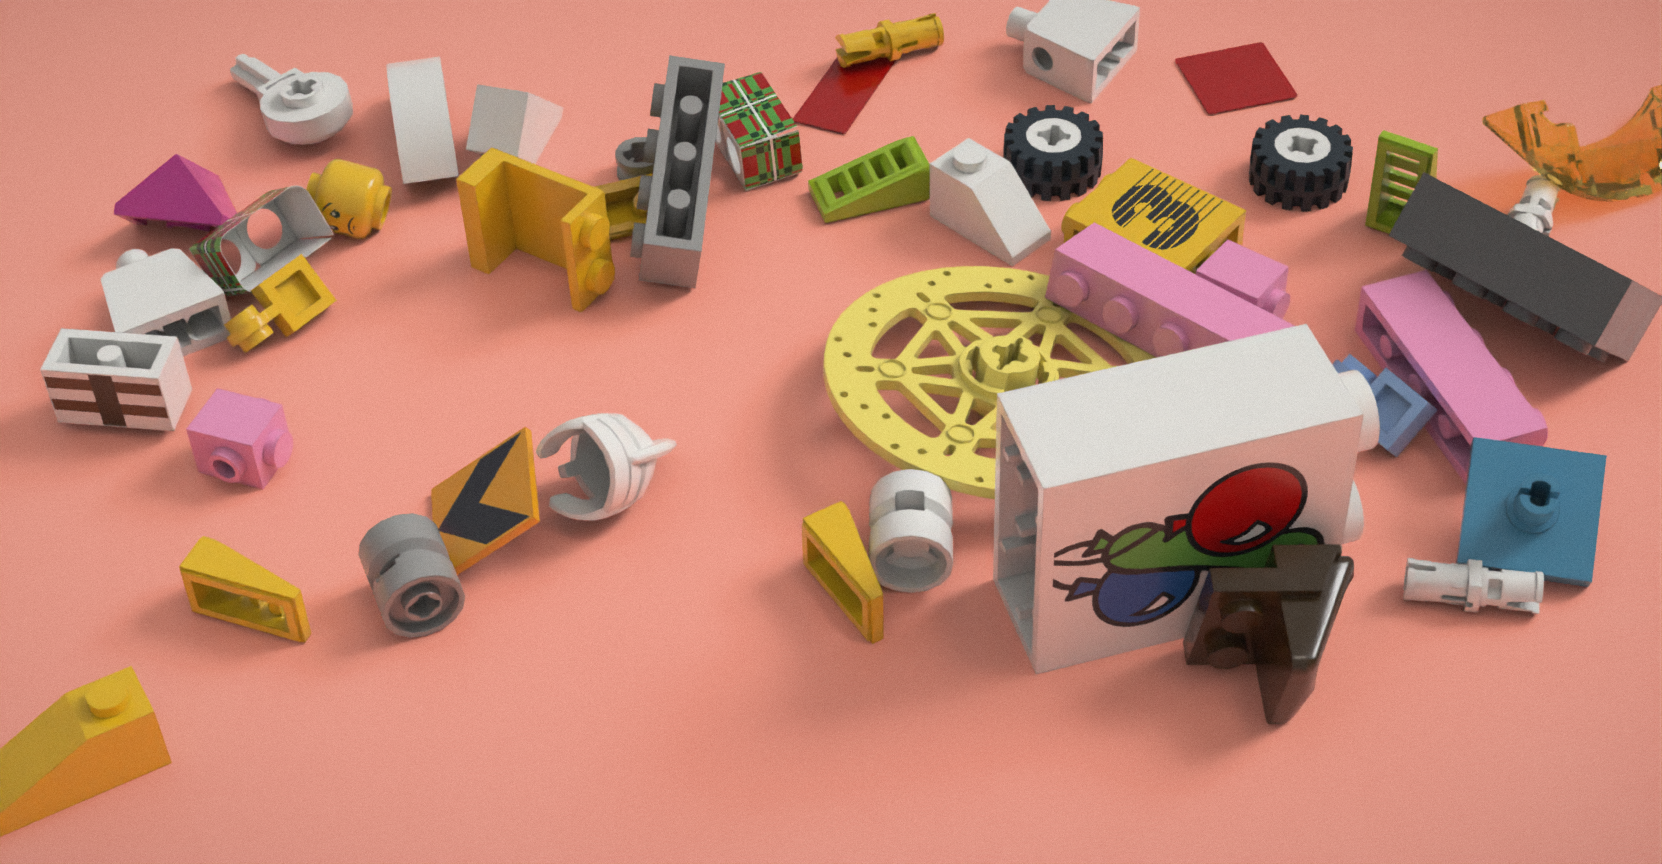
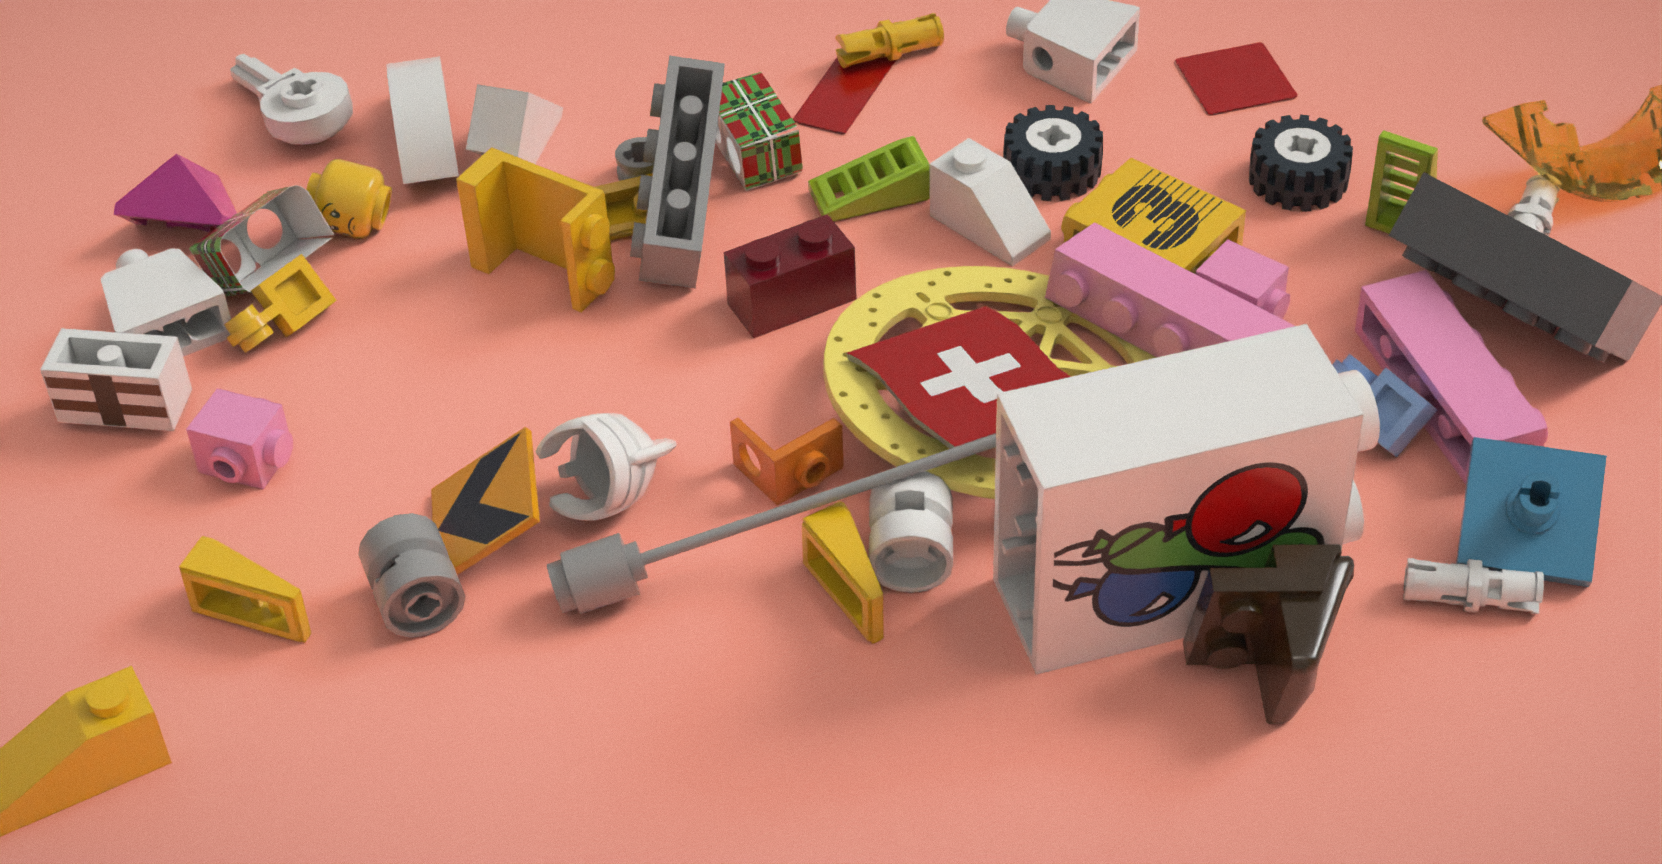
(790, 275): none -> dark red brick
(794, 465): none -> orange bracket
(939, 376): none -> flag

